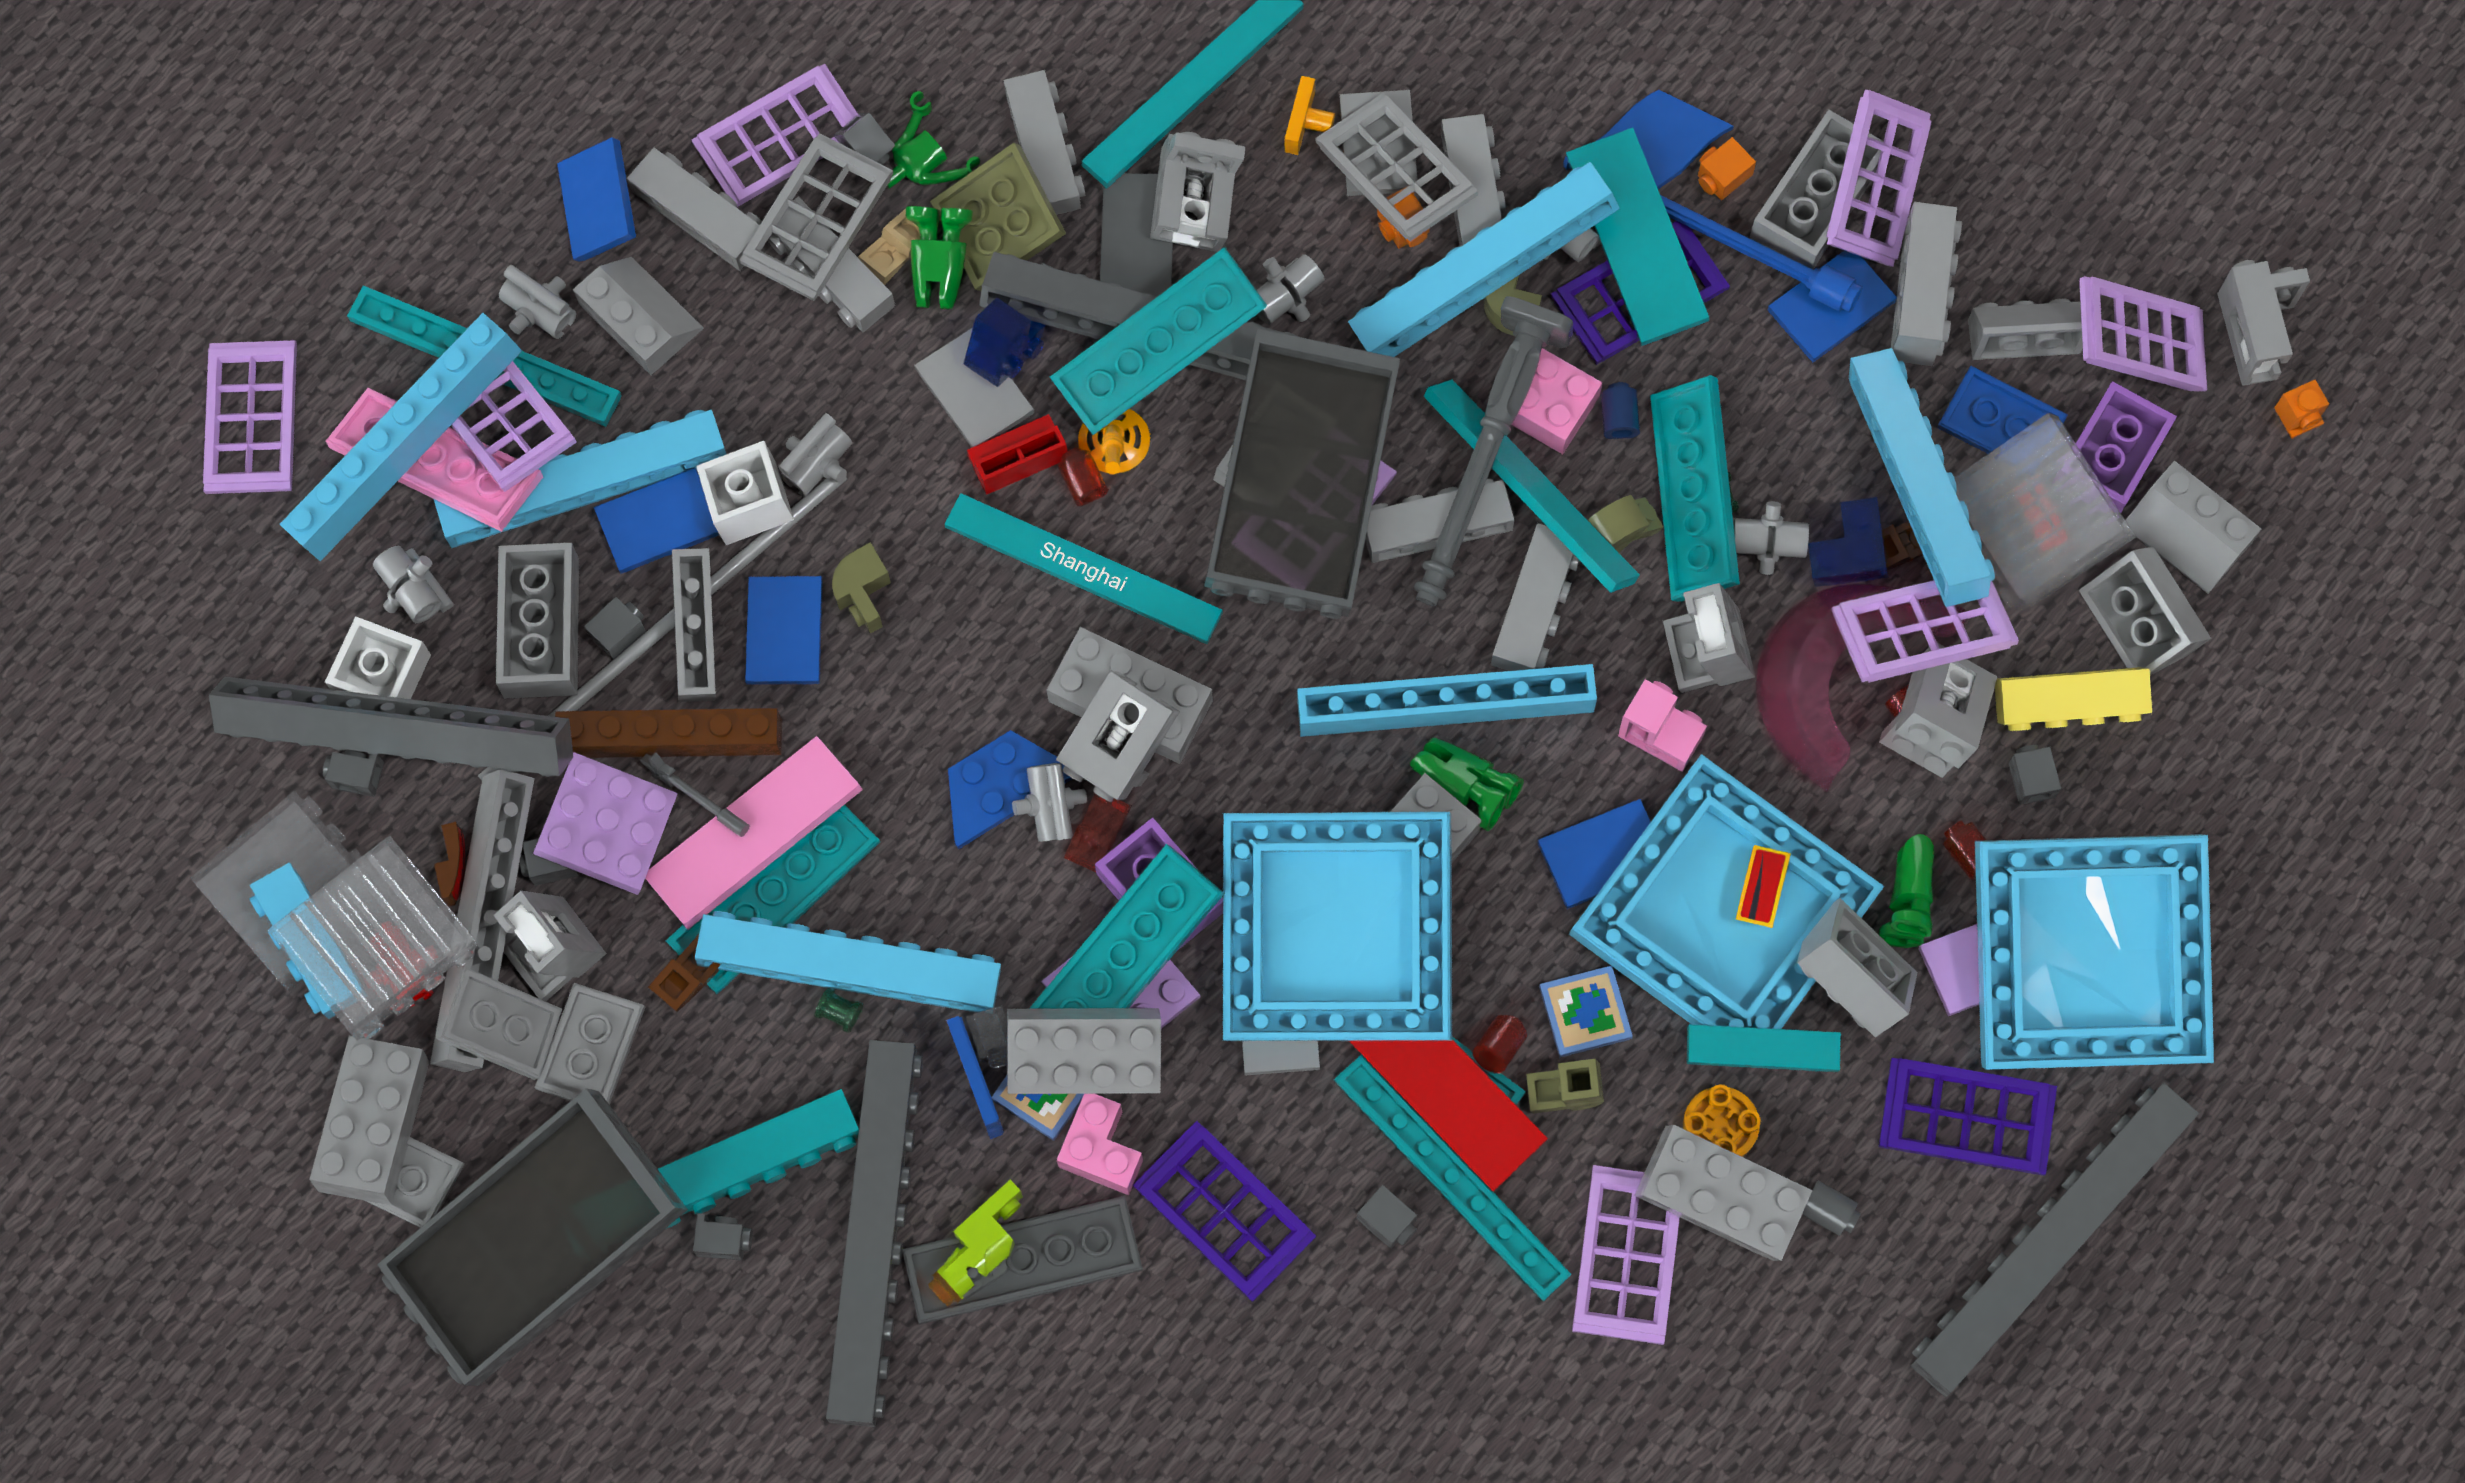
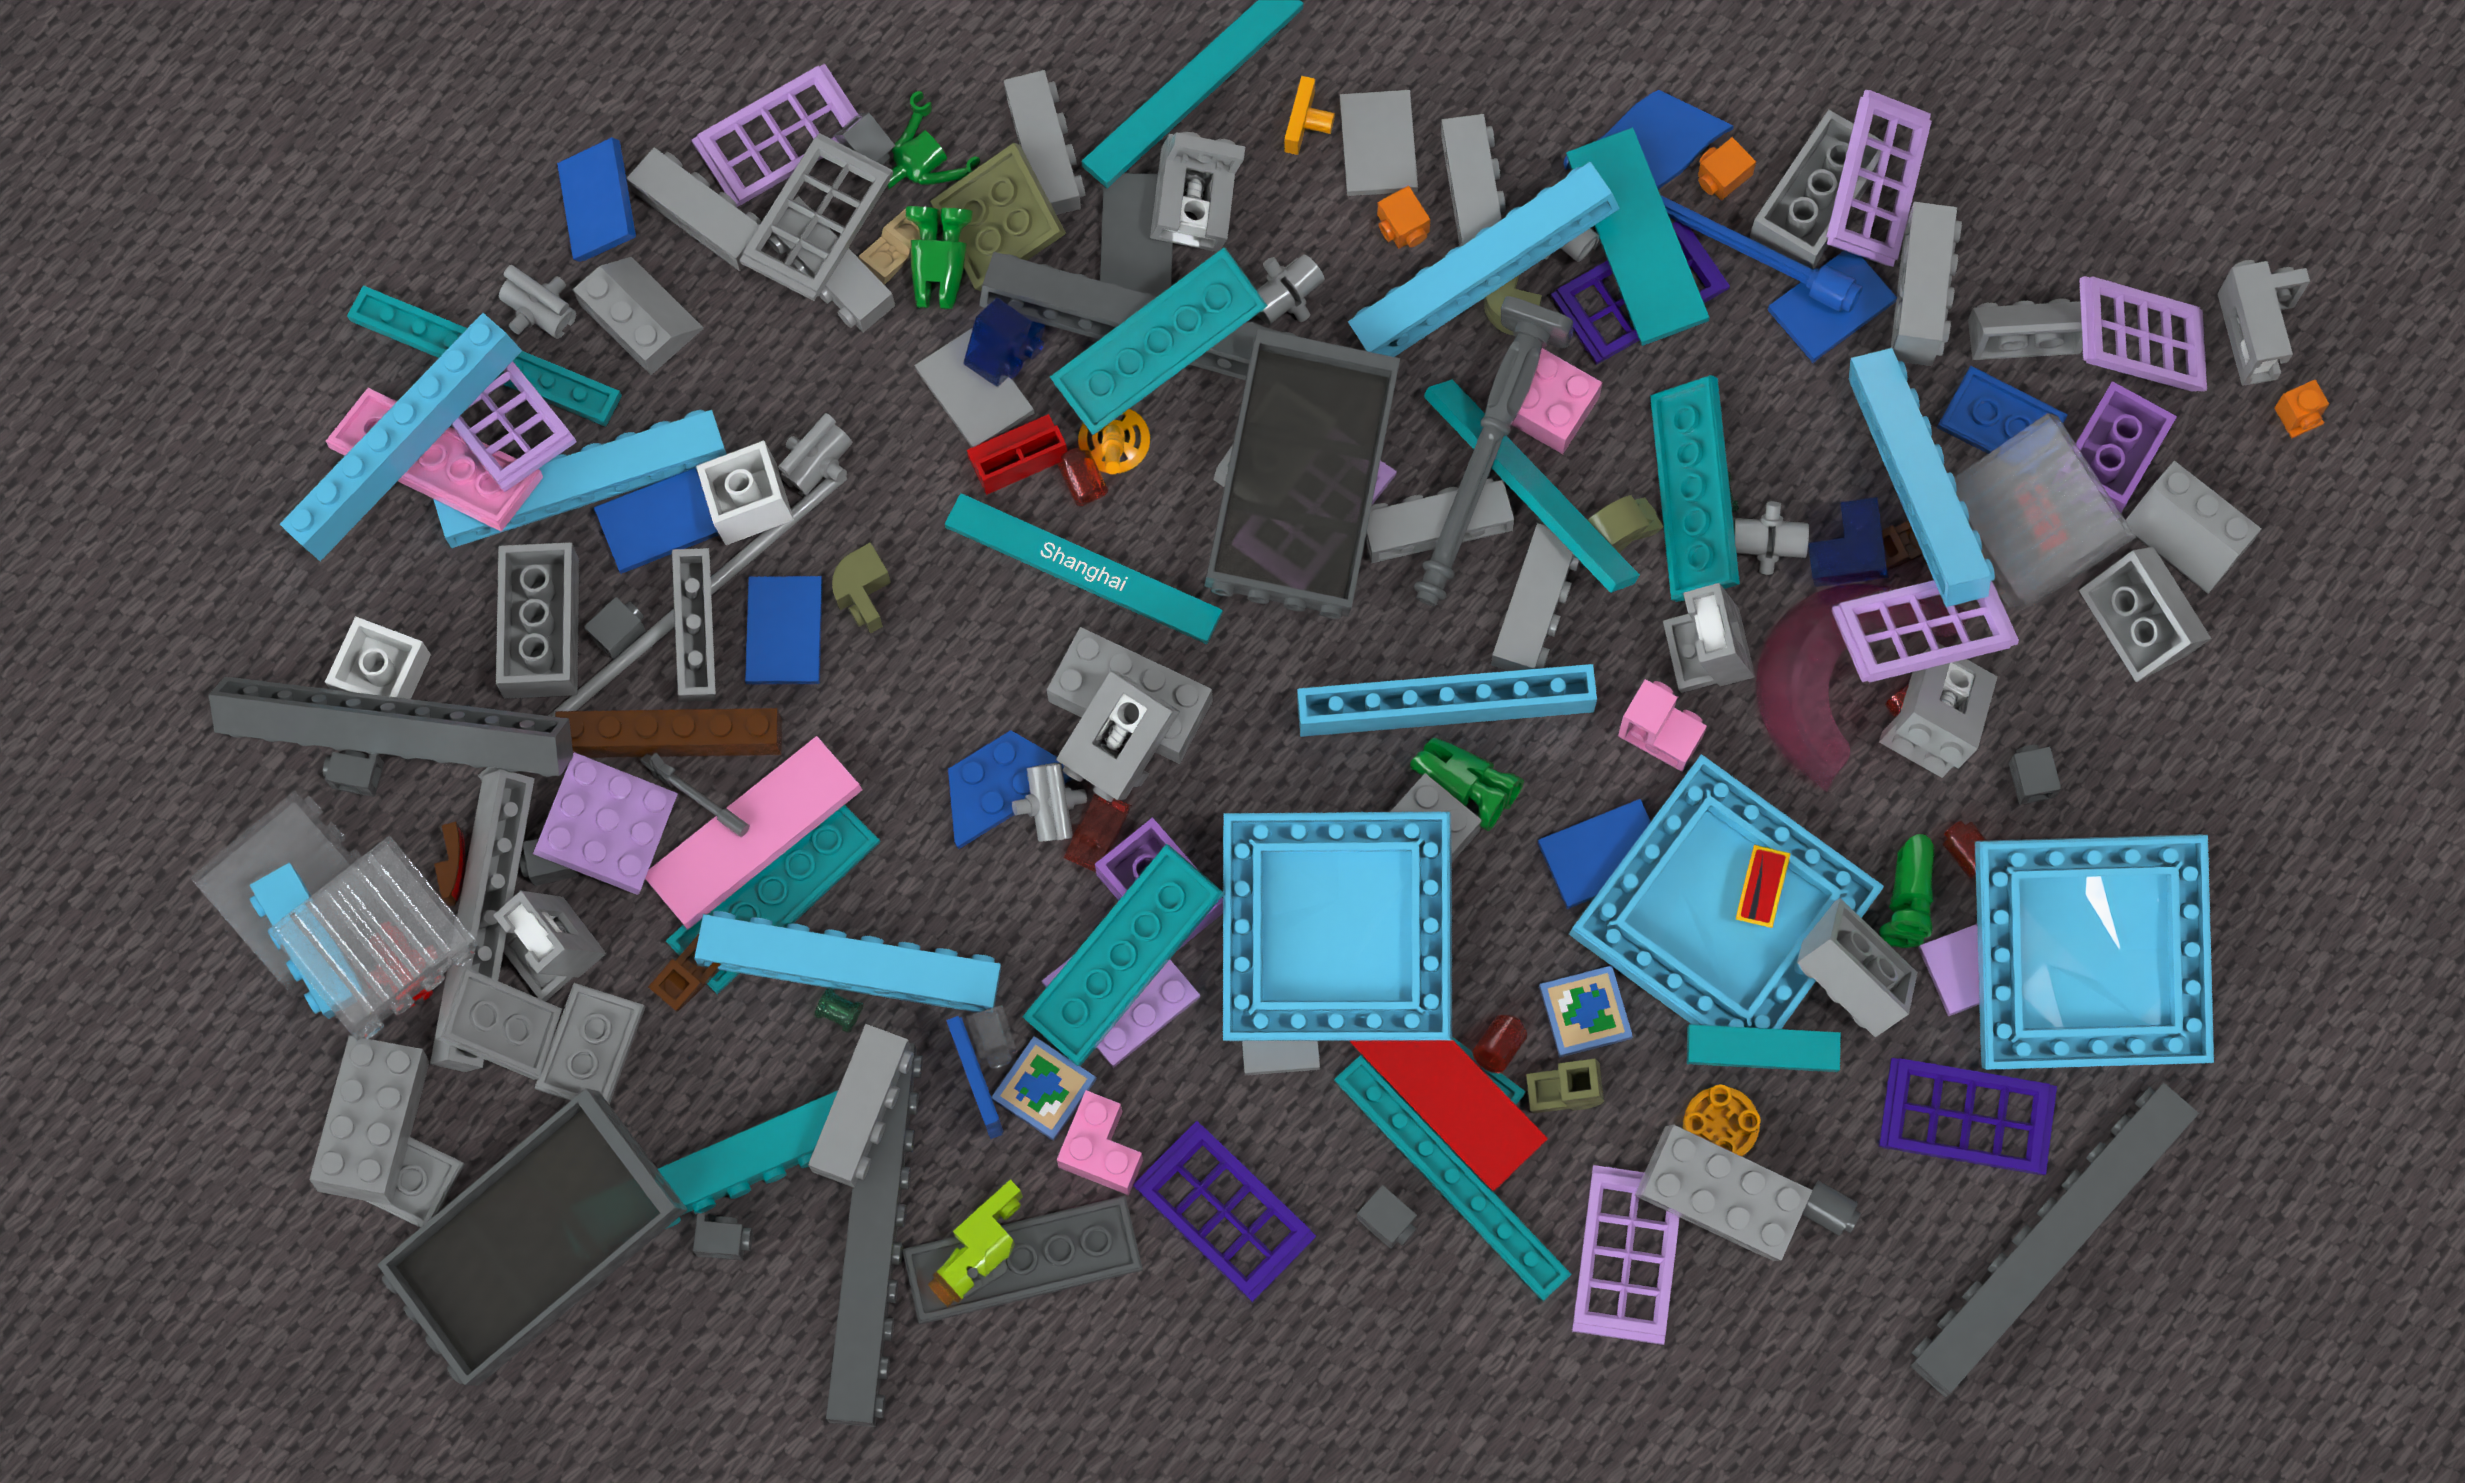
(249, 481): lavender piece -> none
(411, 584): light grey pin -> none
(860, 1106): none -> light grey brick
(1083, 1051): light grey brick -> none
(1436, 210): light grey piece -> none
(1620, 411): dark blue brick -> none
(2073, 696): light yellow brick -> none

